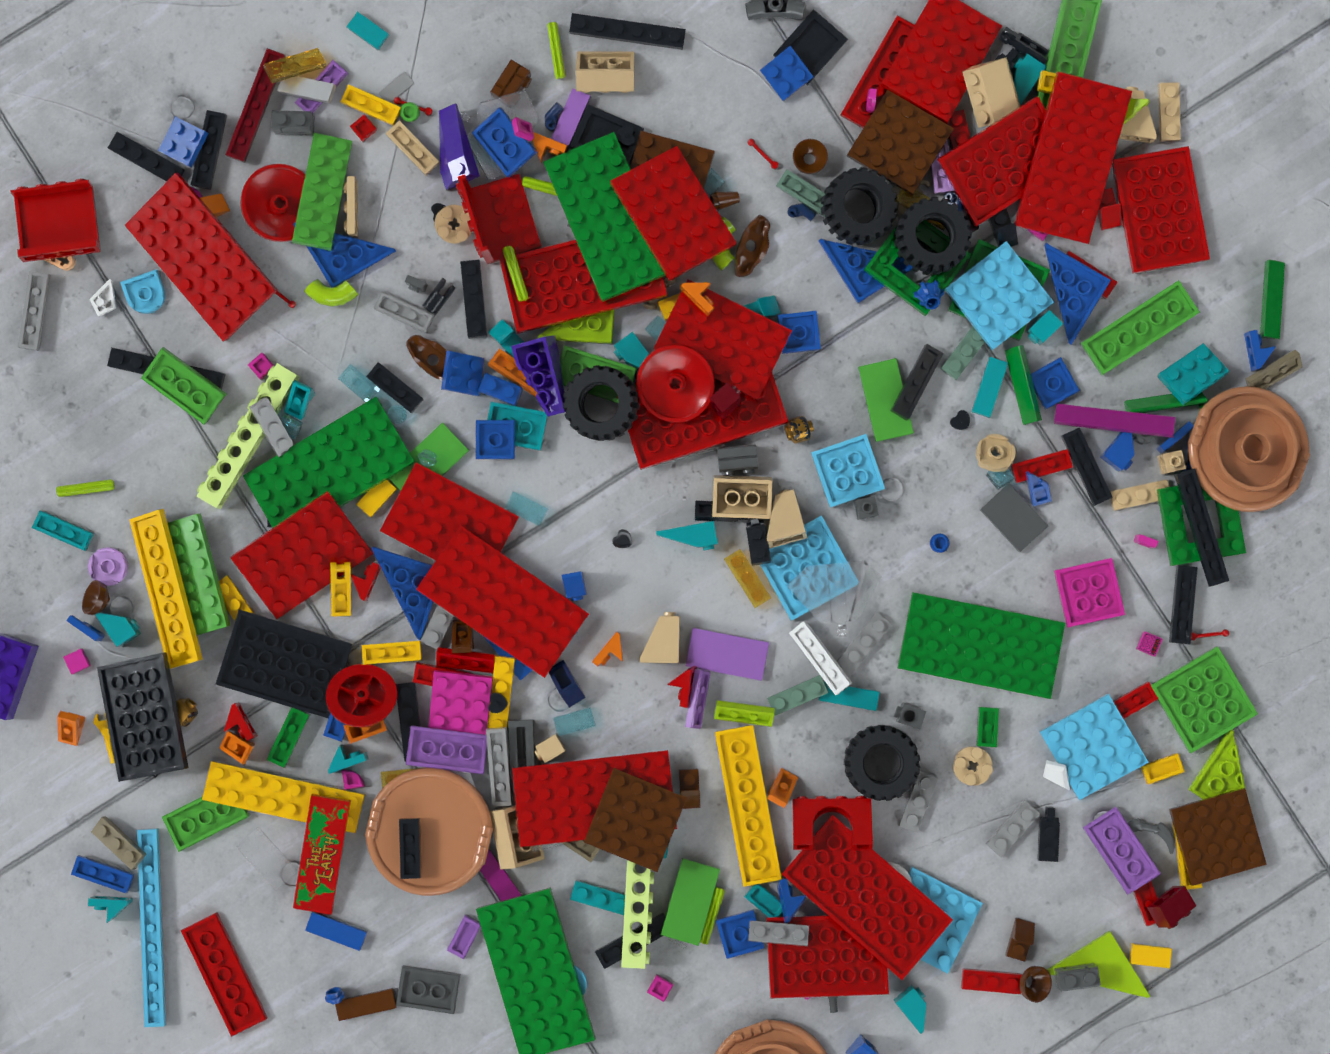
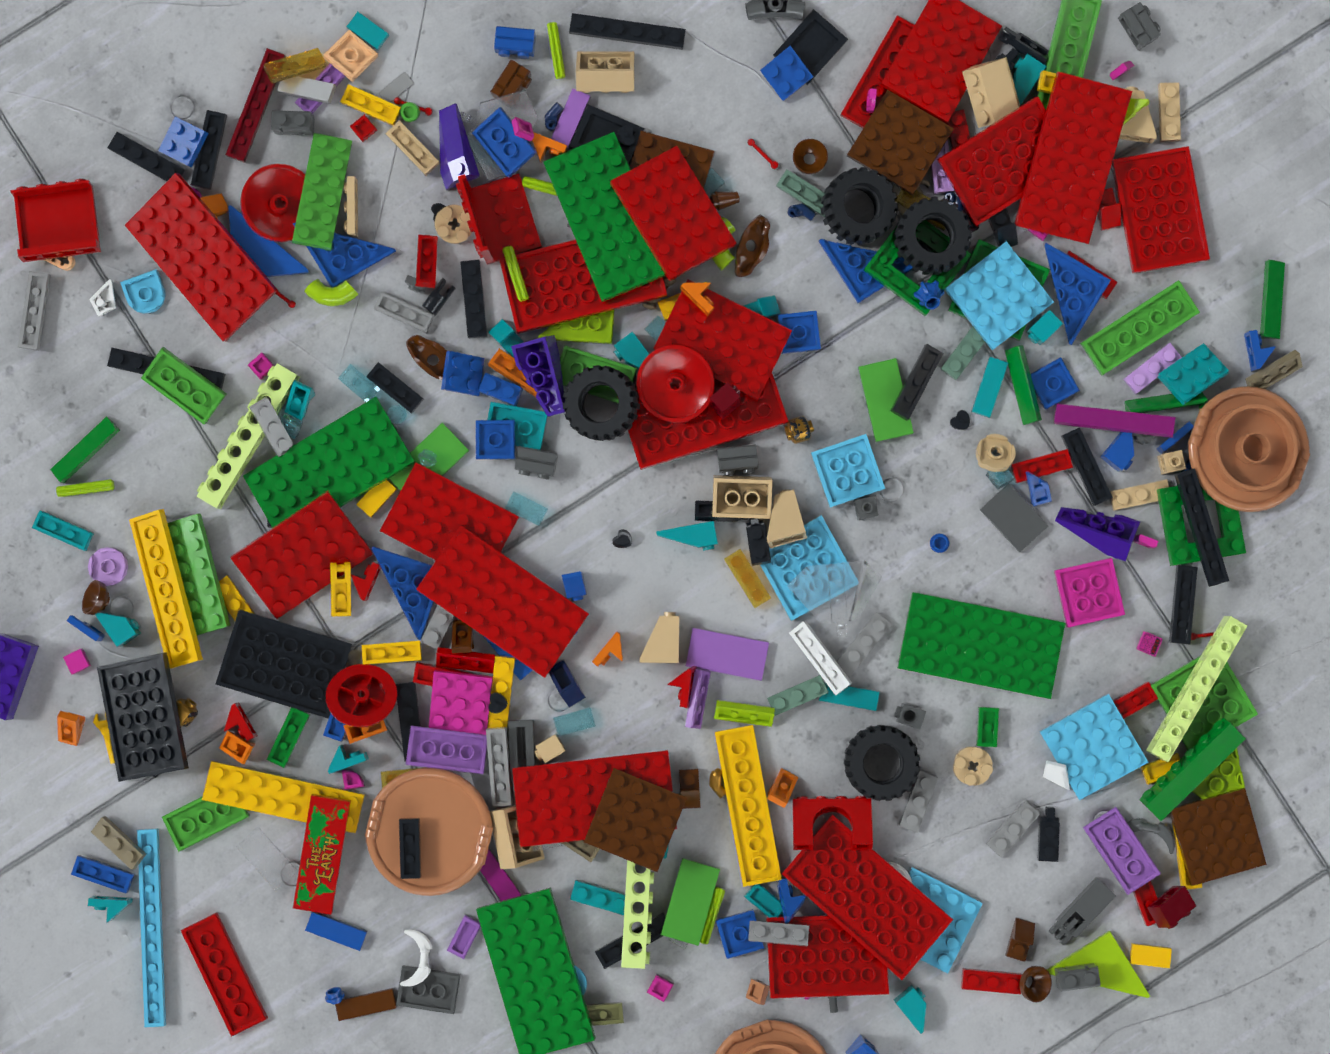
(84, 450): none -> green slope
(266, 254): none -> blue tile
(350, 55): none -> light nougat tile
(423, 970): none -> white piece
(426, 261): none -> red plate
(514, 42): none -> blue brick
(536, 462): none -> dark grey brick
(606, 1013): none -> olive plate
(715, 782): none -> pearl gold arm
(757, 991): none -> nougat plate
(1087, 905): none -> dark grey hinge
(1108, 534): none -> dark purple wedge
(1123, 68): none -> dark pink tile
(1139, 25): none -> dark grey brick
(1151, 368): none -> lavender plate
(1192, 768): none -> green brick
(1196, 688): none -> yellowish green brick

